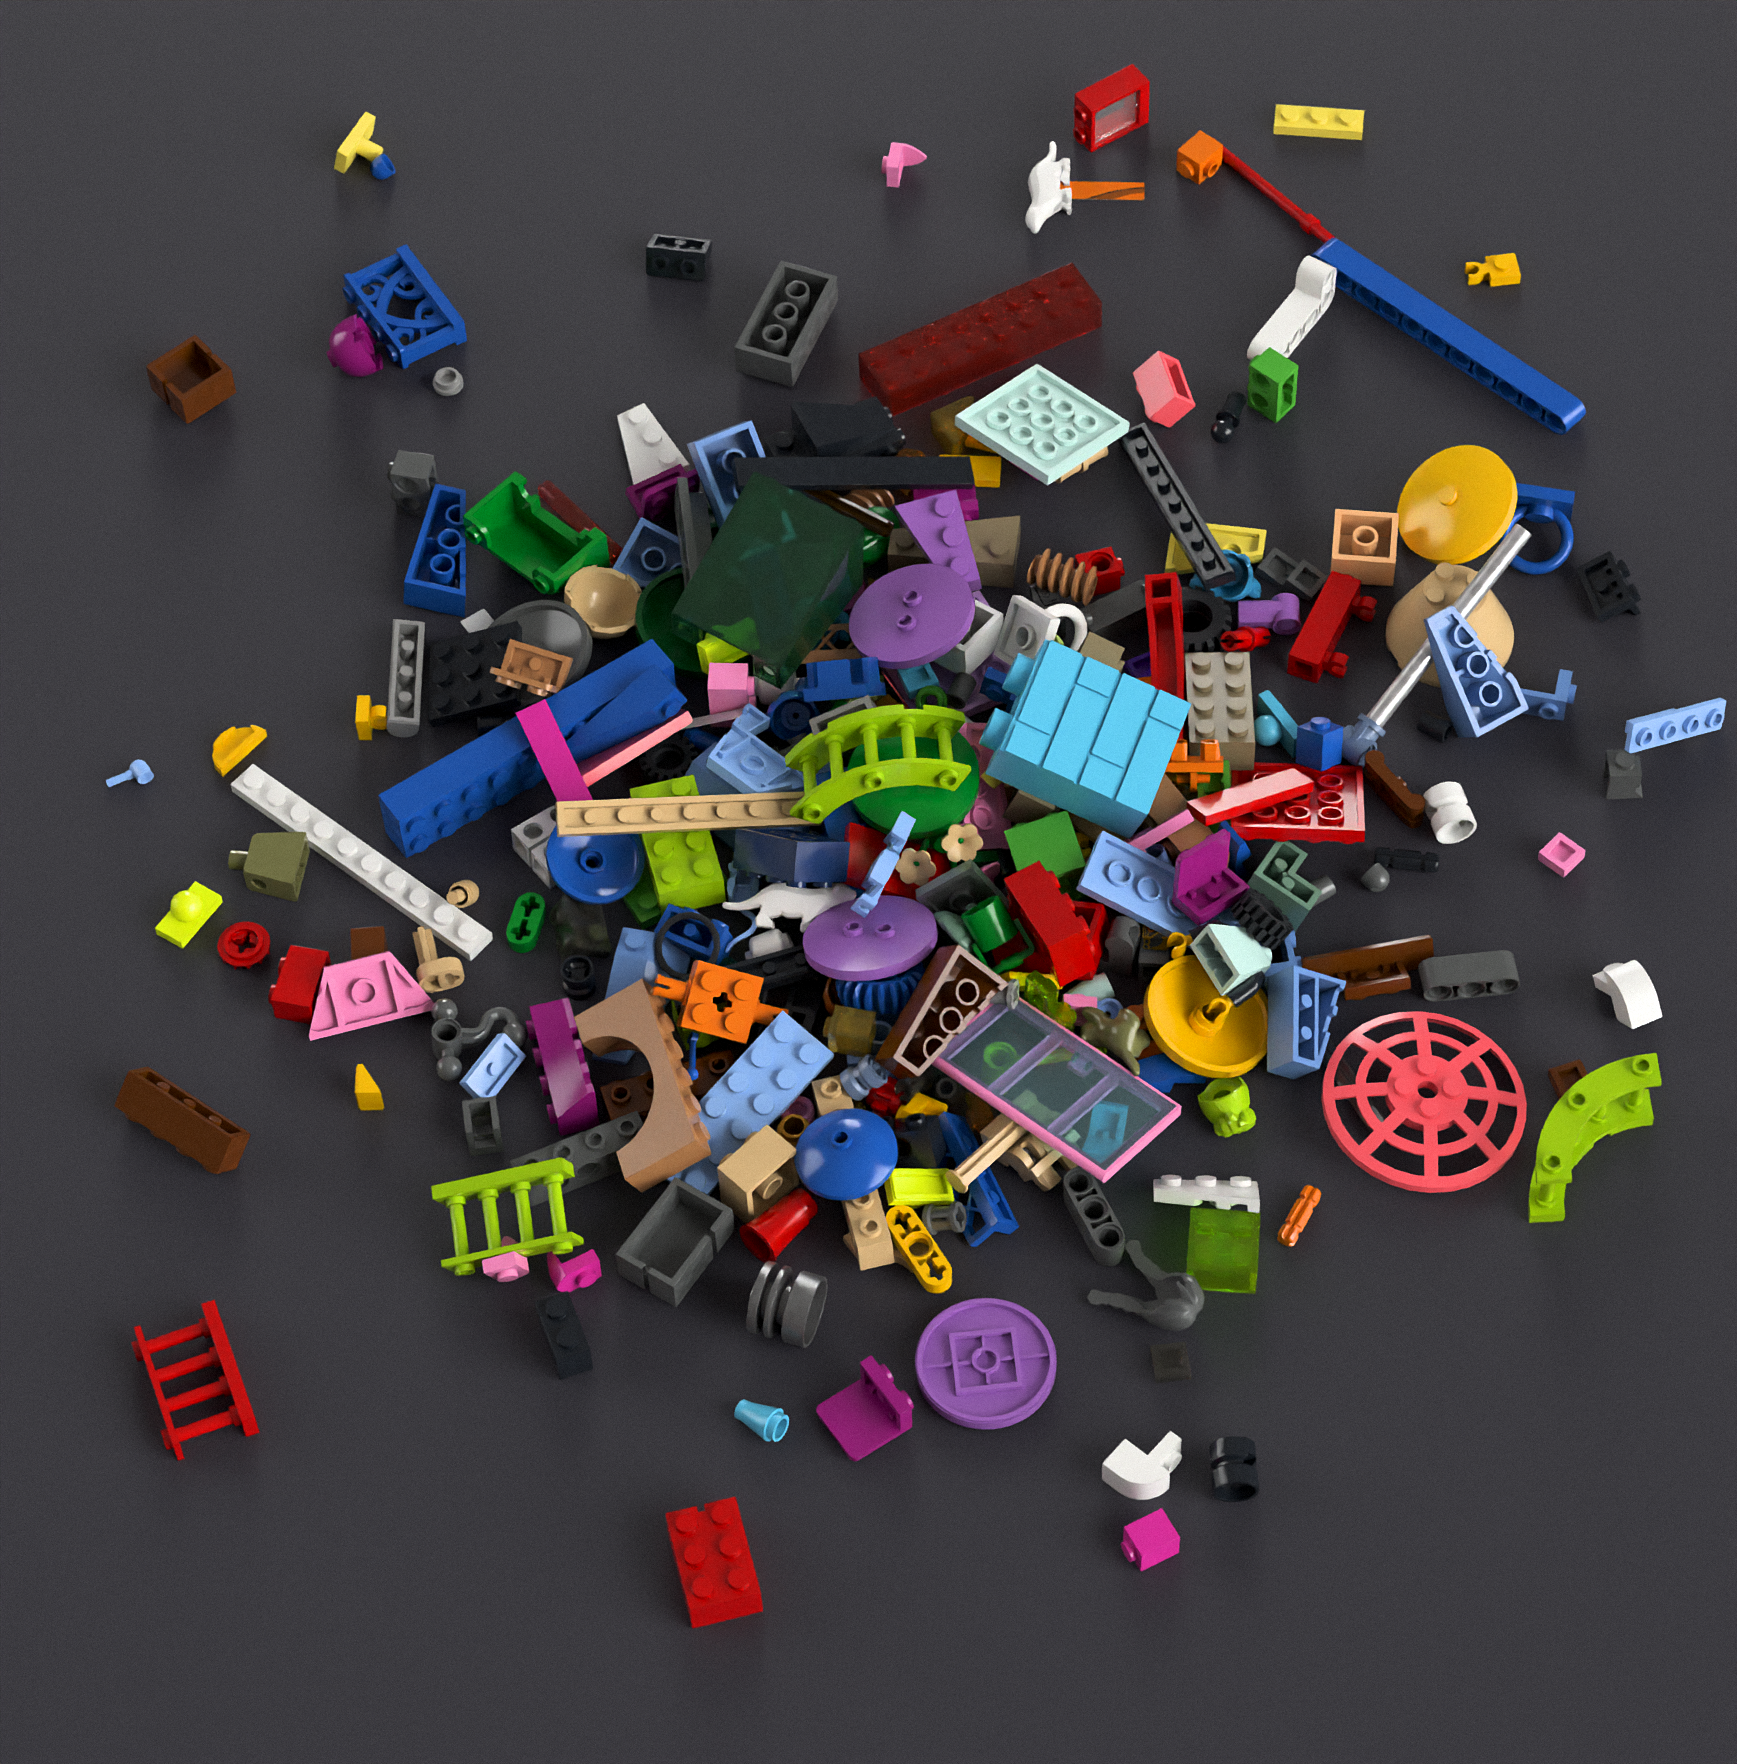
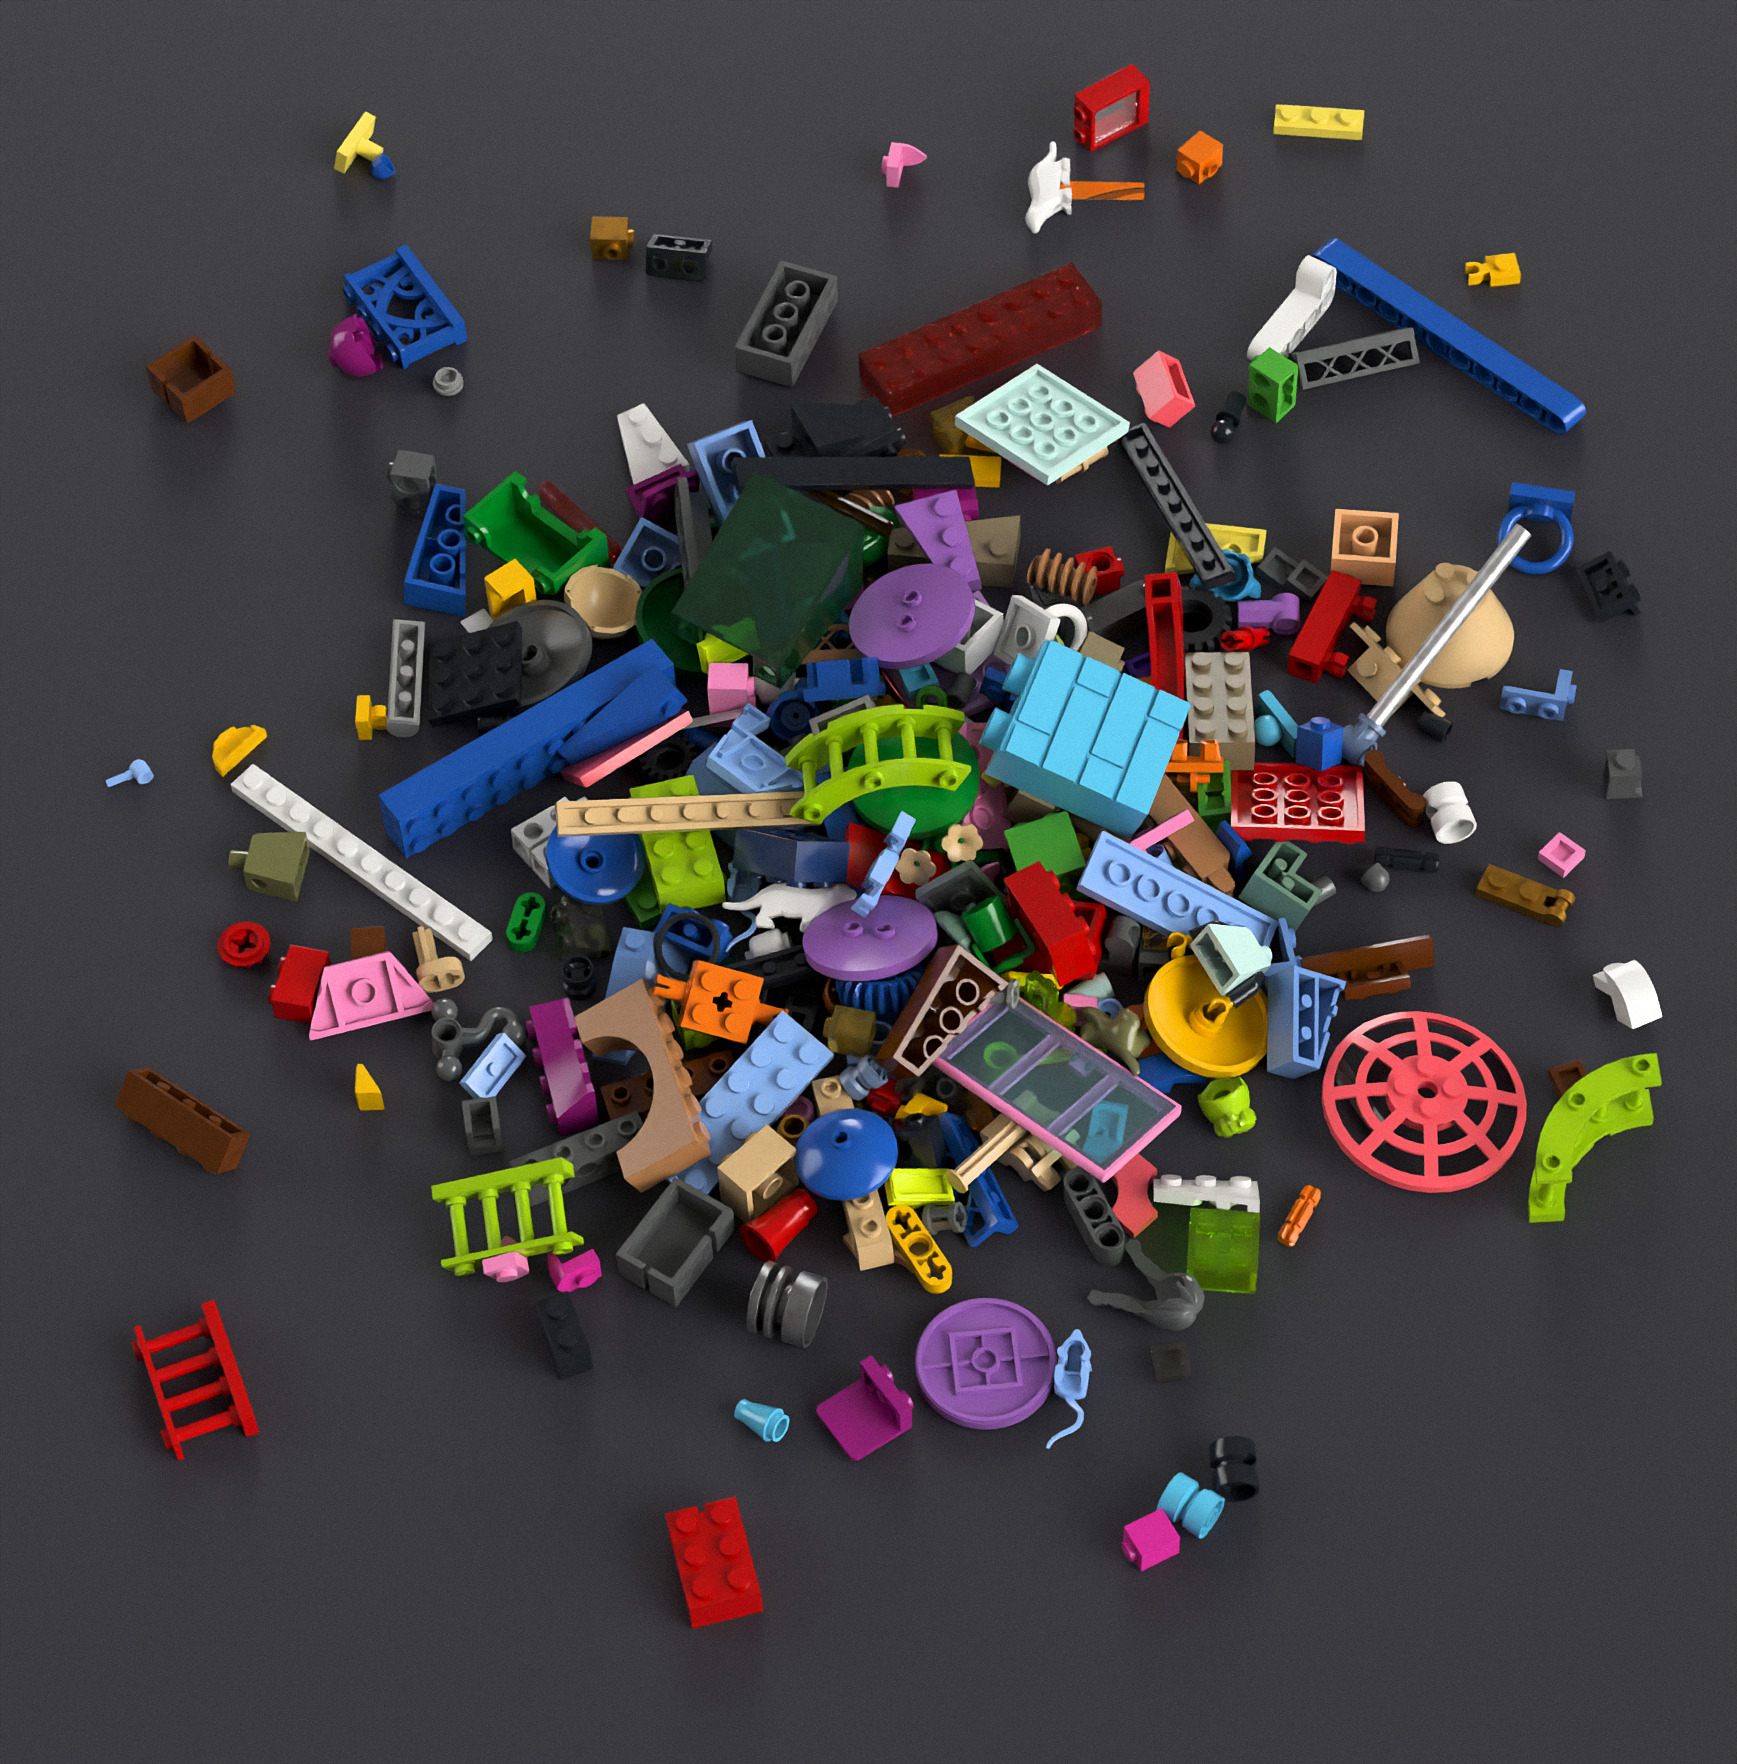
(188, 914): neon yellow tile -> none
(463, 891): tan cylinder -> none
(508, 588): none -> yellow panel
(538, 668): medium nougat bracket -> none
(553, 753): dark pink tile -> none
(611, 238): none -> pearl gold brick
(692, 1040): blue hinge -> none
(1072, 1377): none -> light blue animal
(1133, 1204): none -> coral tile
(1141, 1474): white brick -> none
(1194, 1507): none -> medium azure wheel
(1203, 880): magenta bracket -> none
(1250, 796): tile -> none
(1262, 918): black tyre -> none
(1308, 222): red bar -> none
(1352, 346): none -> dark grey fence
(1379, 668): none -> tan bracket
(1457, 505): yellow dish -> none
(1468, 975): dark grey beam -> none
(1471, 679): medium blue wedge -> none
(1524, 896): none -> pearl gold plate
(1674, 725): light blue bracket -> none

